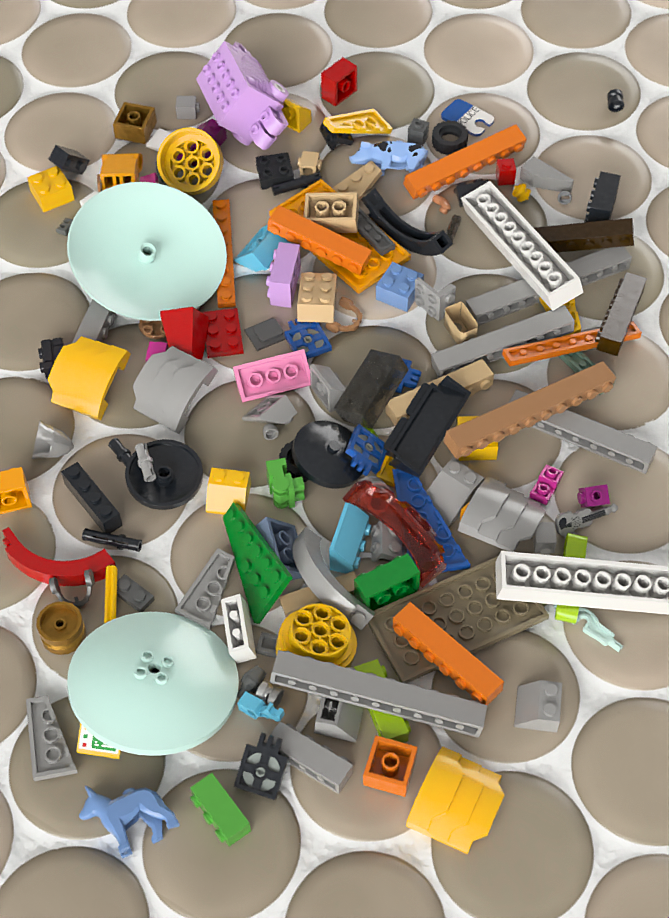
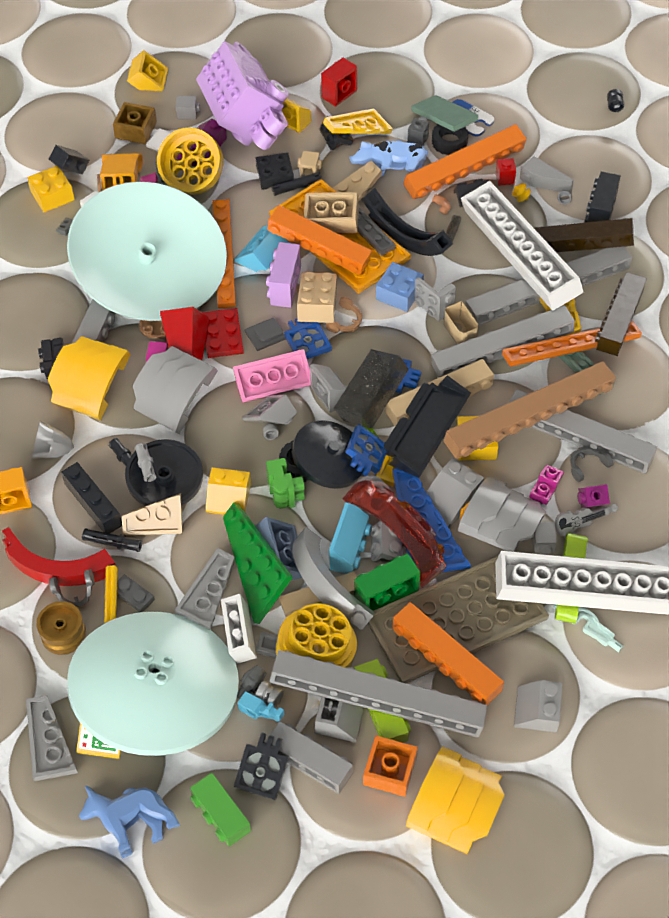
(147, 73): none -> yellow slope
(156, 518): none -> wing
(445, 113): none -> sand green tile
(604, 457): none -> dark grey piece

